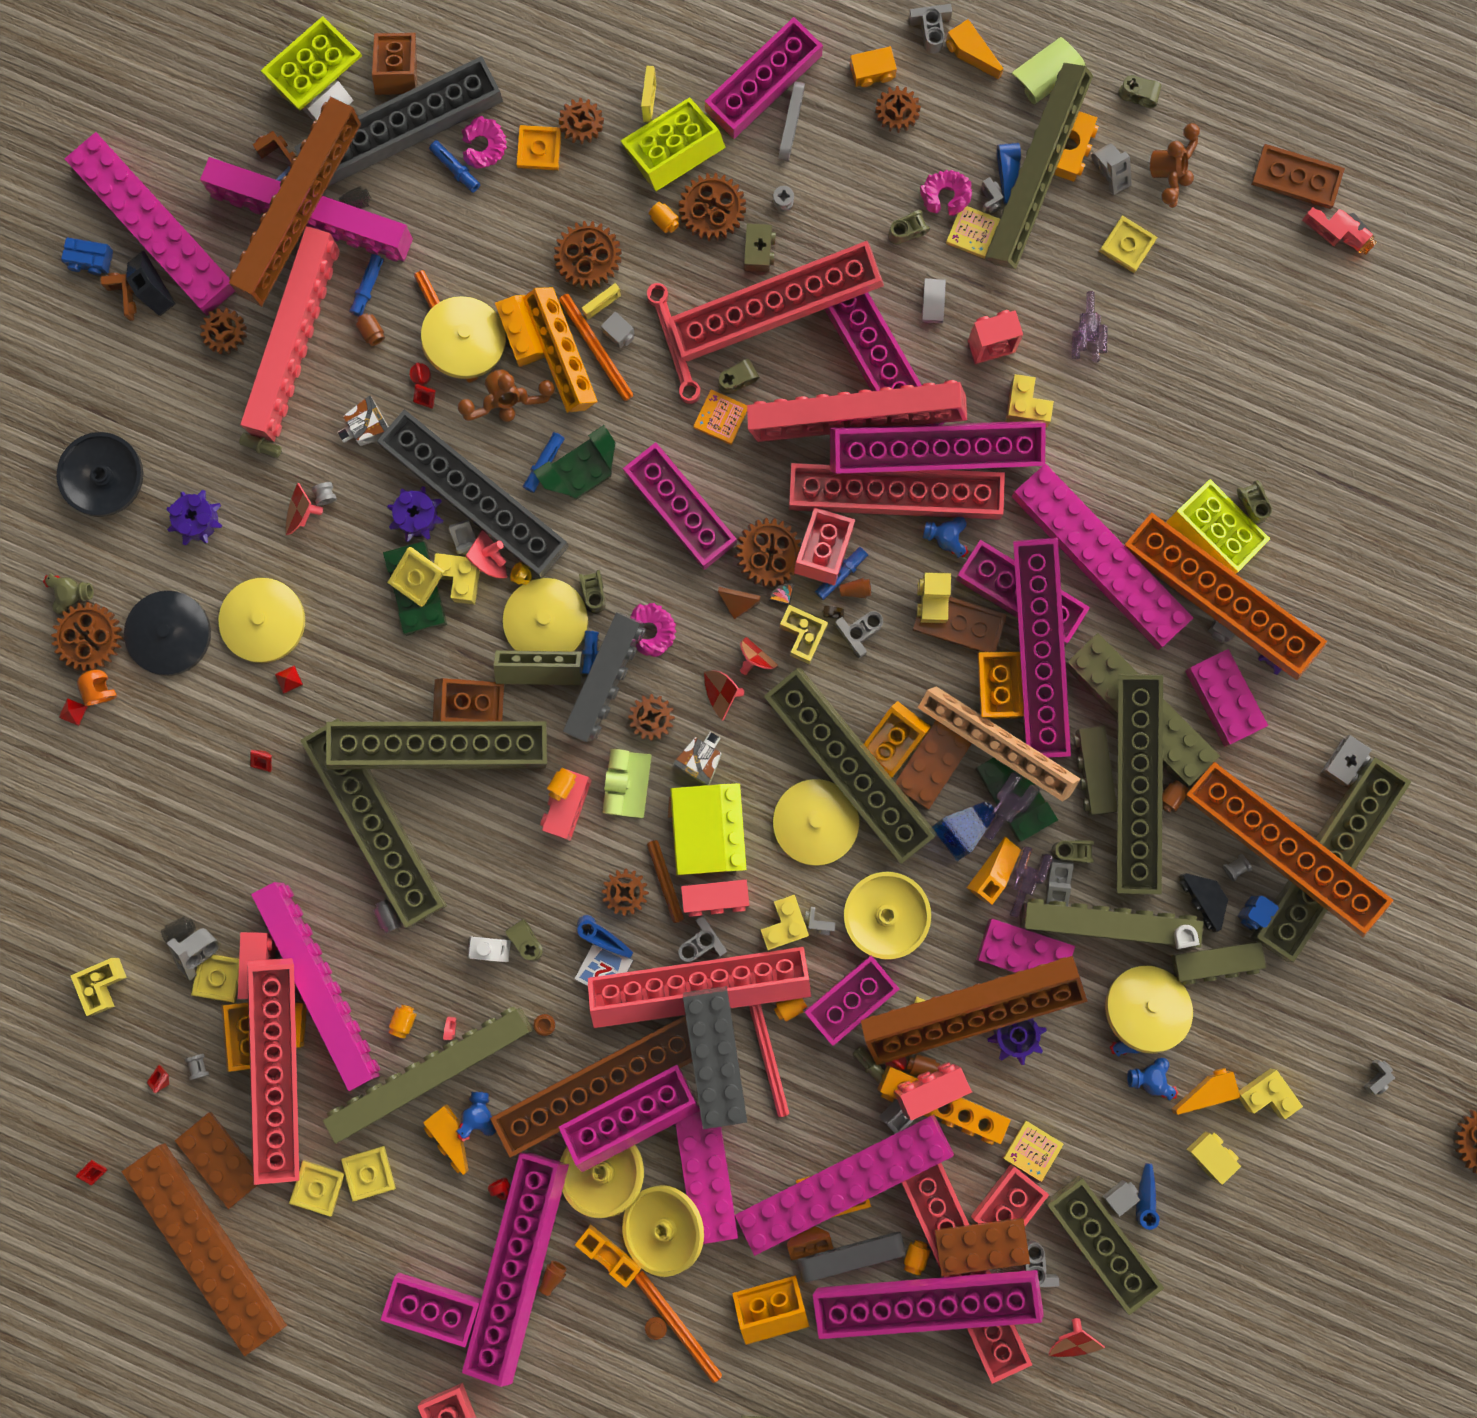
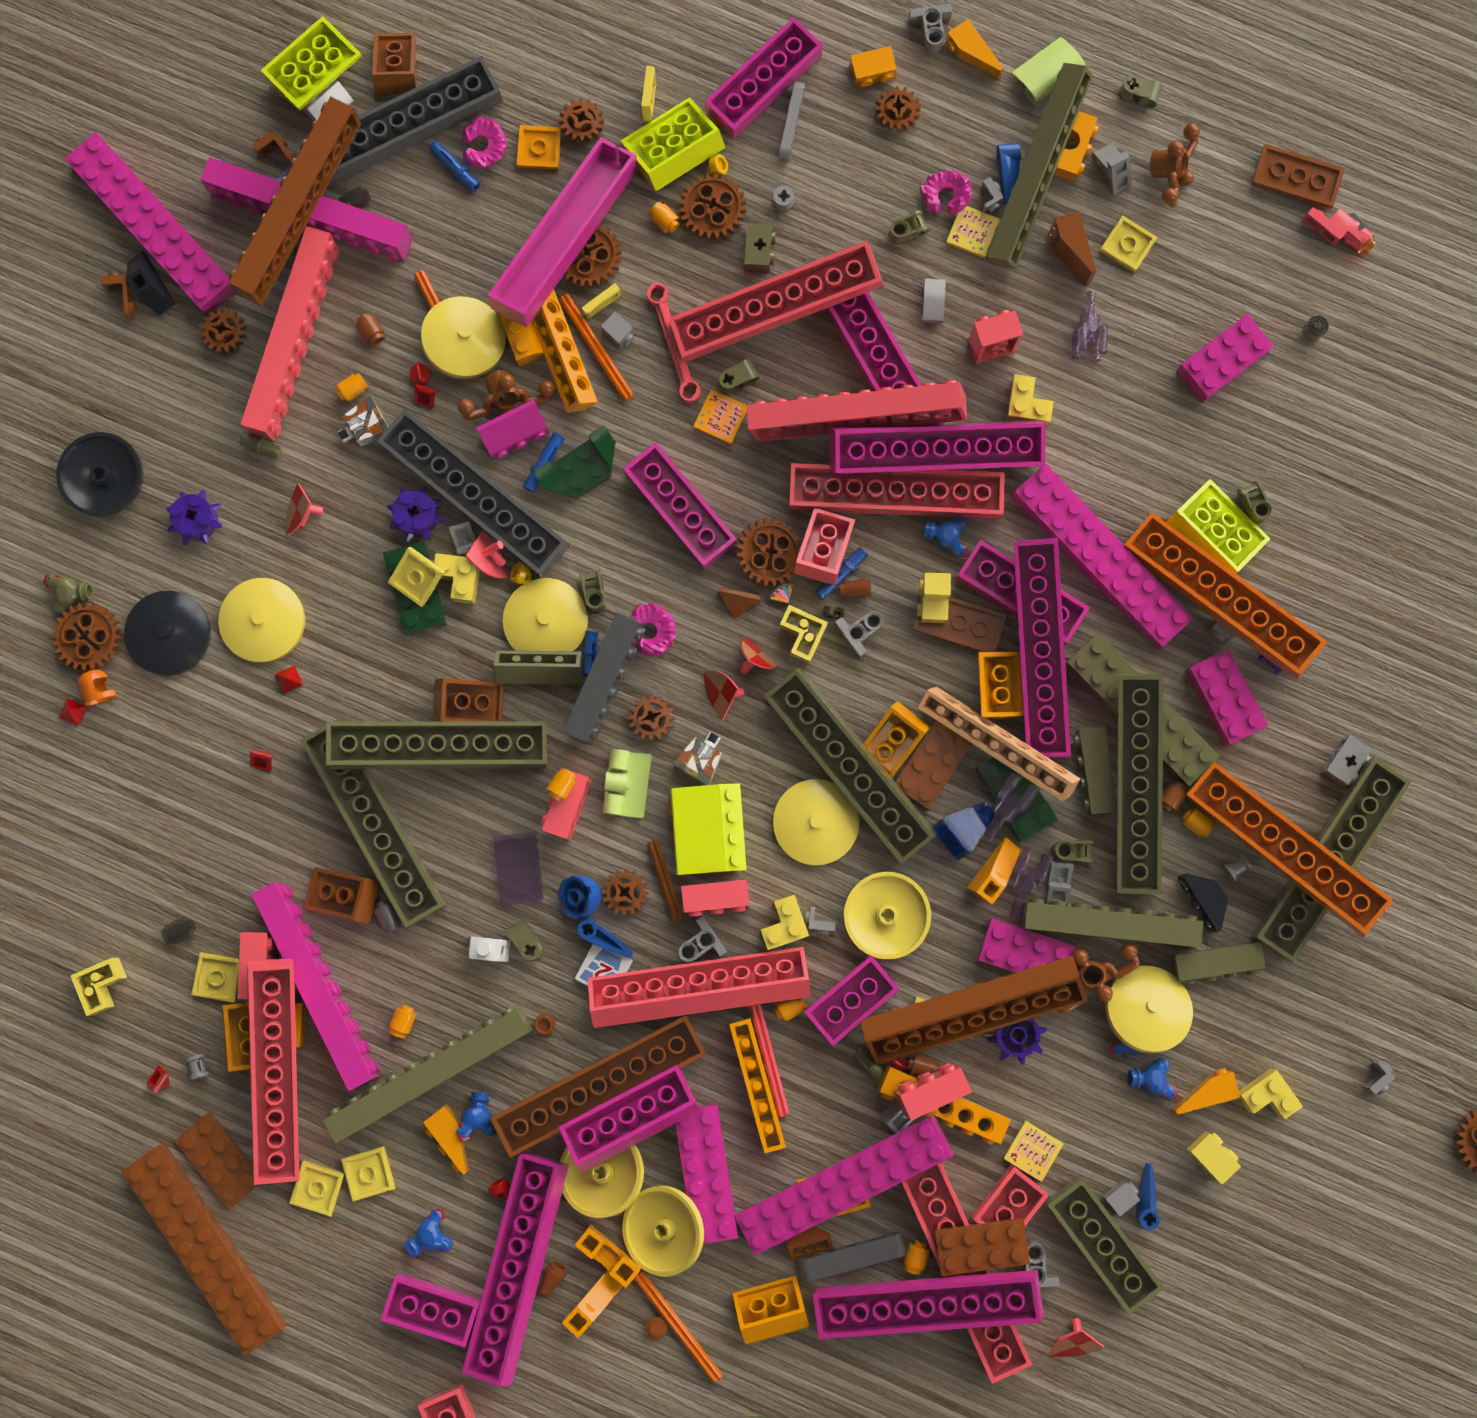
(87, 256): blue brick -> none
(91, 1172): red slope -> none
(193, 951): light grey tile -> none
(324, 493): light grey wheel -> none
(342, 895): none -> dark orange slope
(351, 387): none -> light orange brick
(367, 283): blue pin -> none
(429, 1236): none -> blue animal
(450, 1027): coral tile -> none
(513, 430): none -> dark pink slope
(518, 868): none -> clear purple piece
(563, 232): none -> dark pink piece
(579, 896): none -> blue cylinder
(591, 1304): none -> light orange slope
(715, 1057): dark grey brick -> none
(717, 164): none -> yellow tile
(757, 1085): none -> light orange brick
(1072, 246): none -> dark orange slope
(1106, 972): none -> dark orange wheel
(1185, 937): white tile -> none
(1197, 822): none -> light orange brick
(1224, 358): none -> dark pink brick
(1257, 912): blue brick -> none
(1315, 328): none -> clear smoke brick

